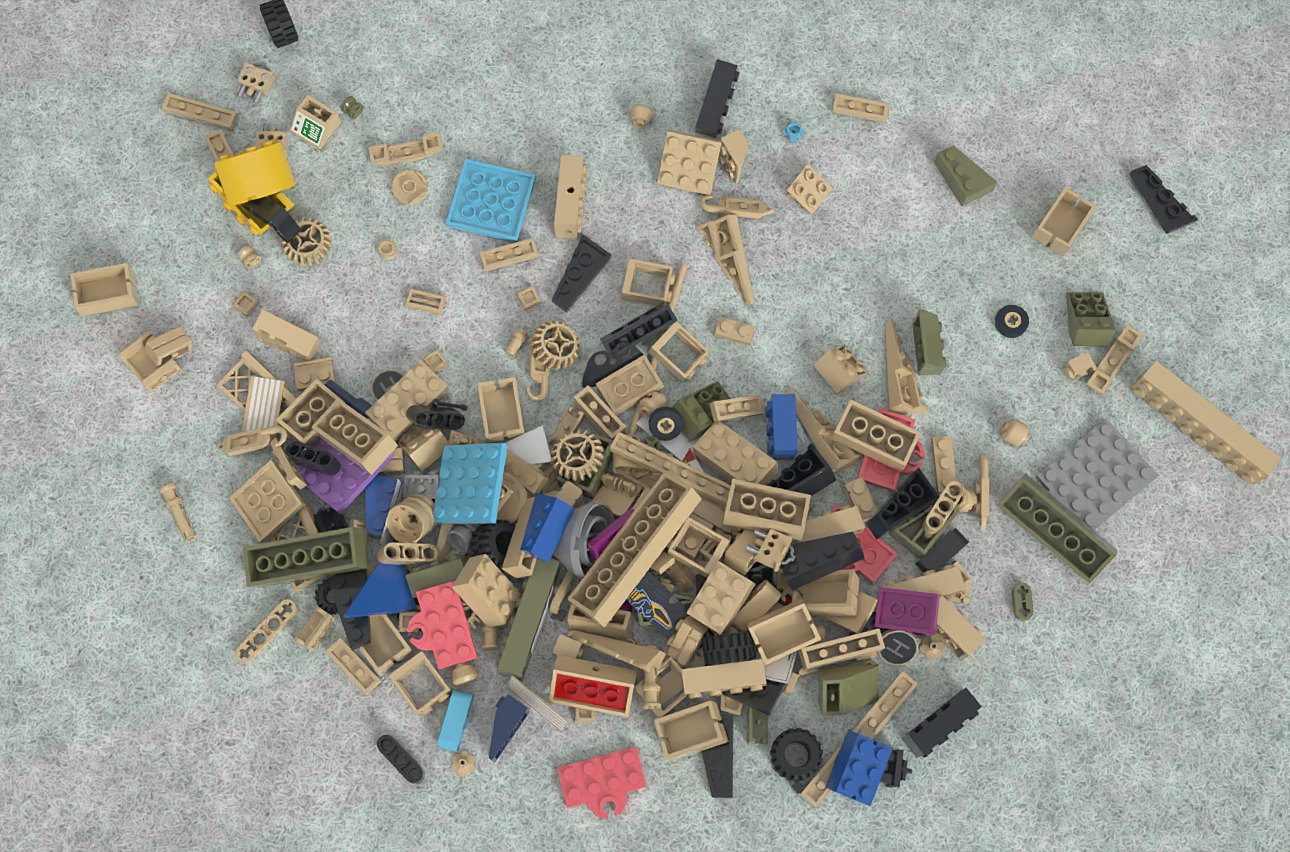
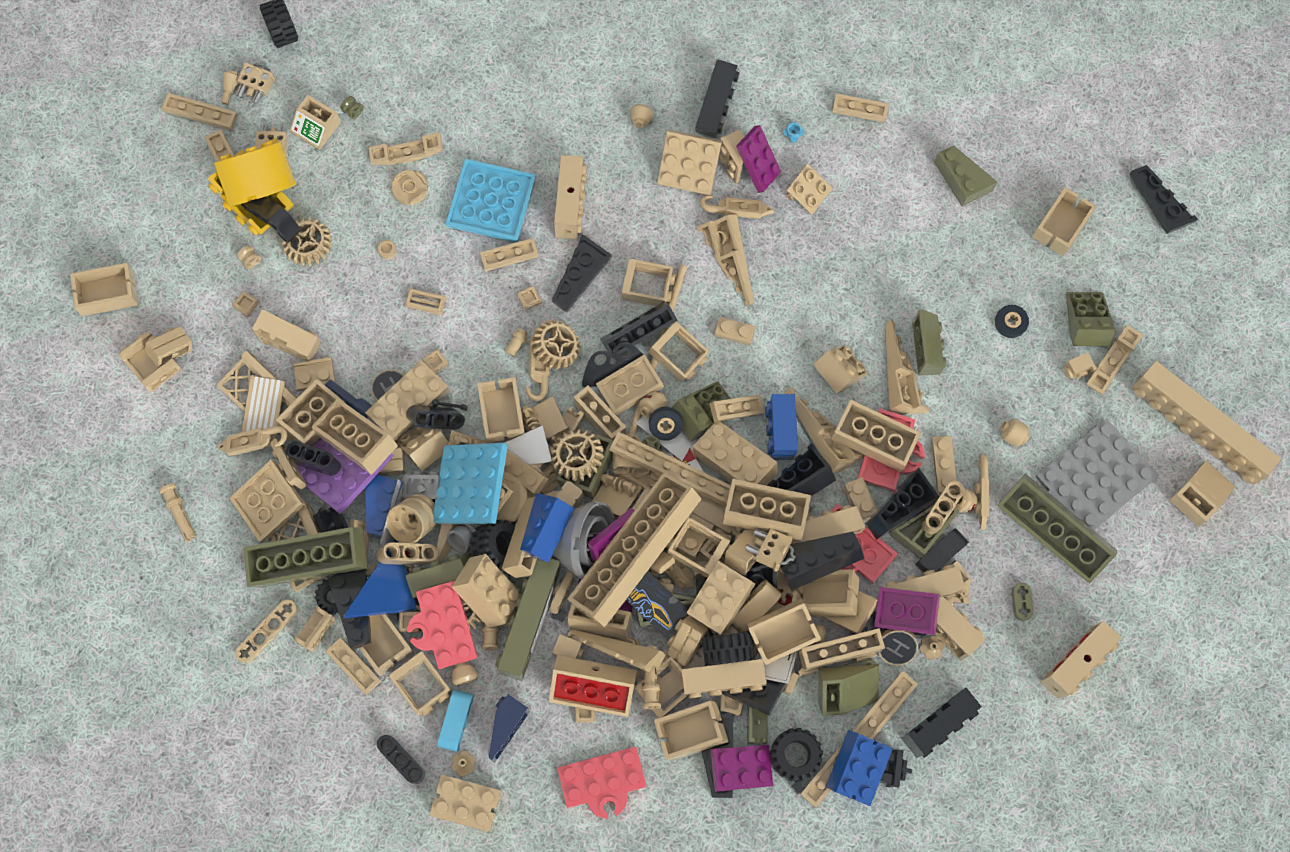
(229, 84): none -> tan cone
(465, 803): none -> tan piece
(537, 703): sticker -> none
(544, 414): none -> tan hinge
(741, 768): none -> magenta plate
(758, 158): none -> magenta plate
(1081, 659): none -> tan brick
(1202, 494): none -> tan slope

